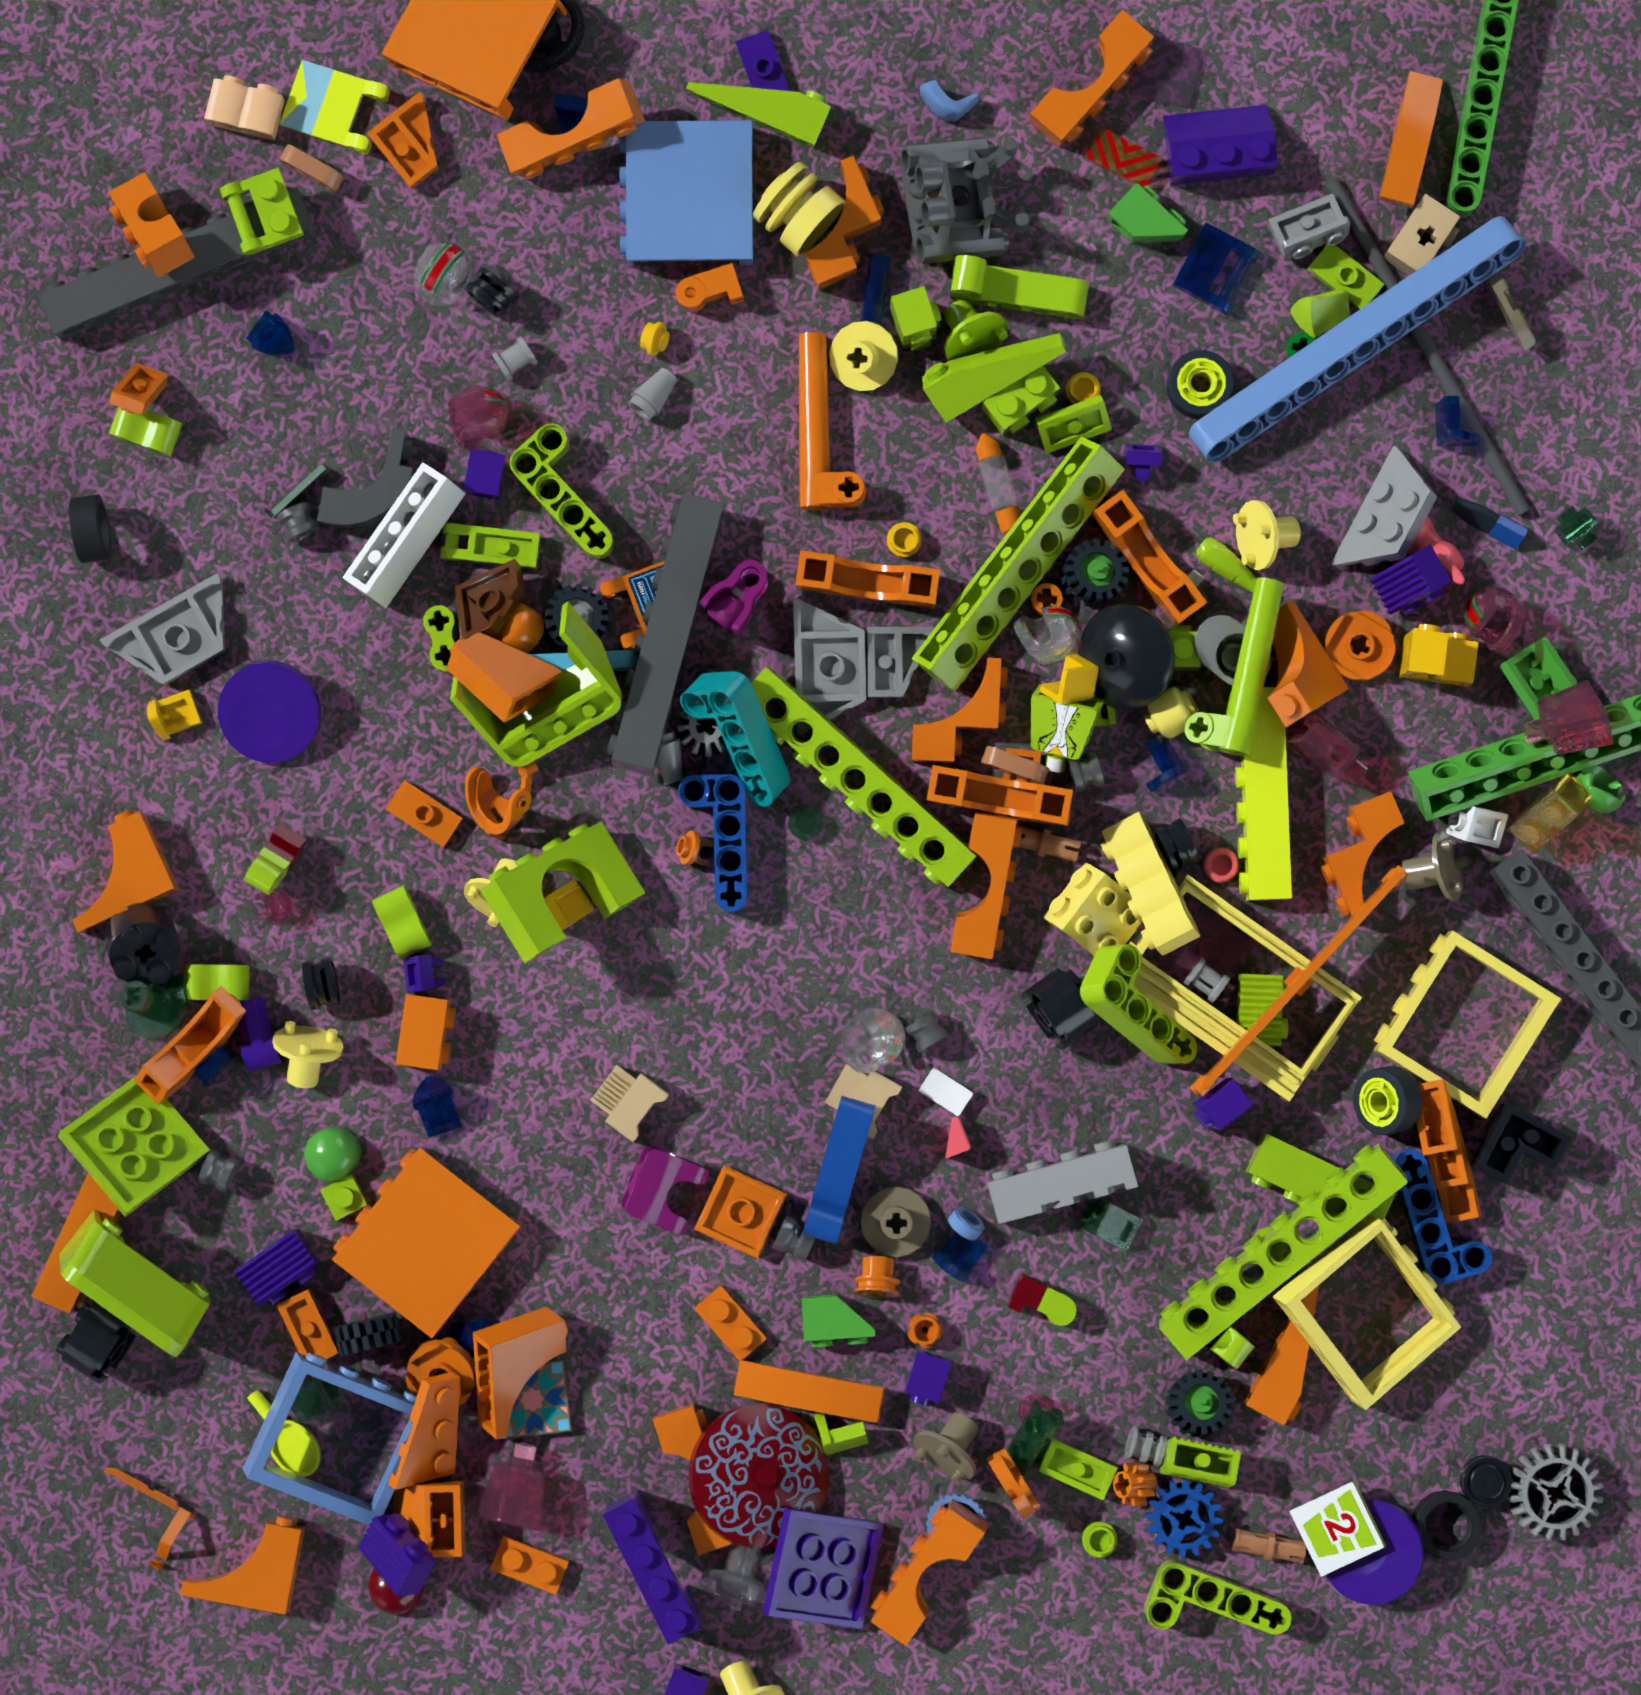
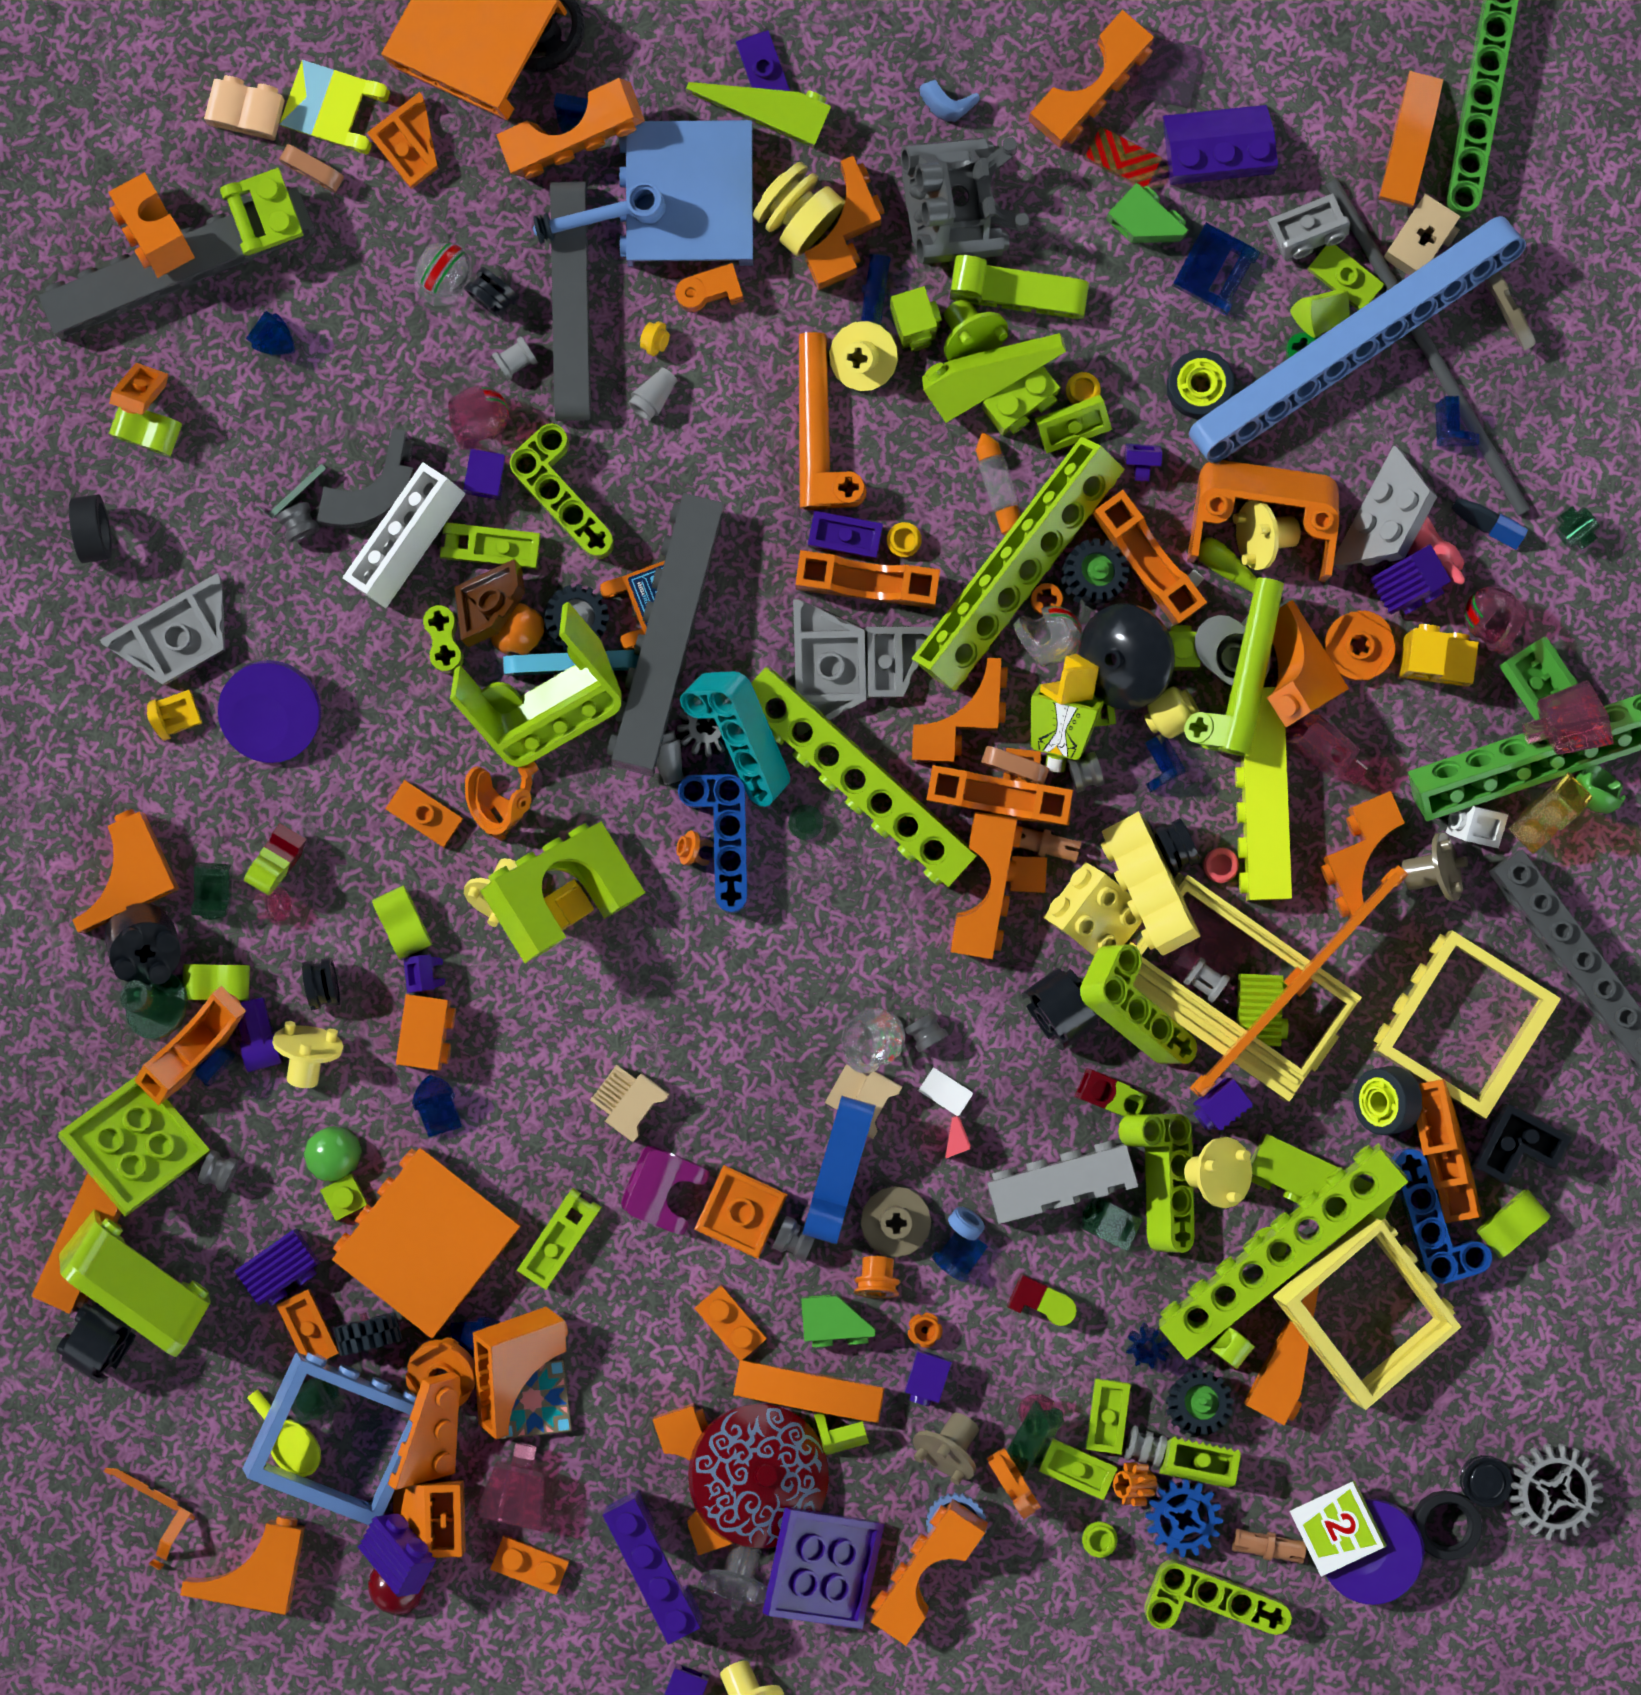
(212, 890): none -> clear green bracket
(501, 675): orange slope -> none
(546, 227): none -> medium blue piece
(558, 1240): none -> lime plate
(570, 306): none -> dark grey beam
(731, 601): magenta piece -> none
(845, 534): none -> dark purple plate
(1029, 874): none -> orange tile
(1108, 1416): none -> lime plate
(1109, 1094): none -> leg
(1138, 1350): none -> clear blue gear
(1168, 1194): none -> lime beam
(1221, 1172): none -> light yellow piece
(1229, 480): none -> orange windscreen
(1513, 1223): none -> lime axle

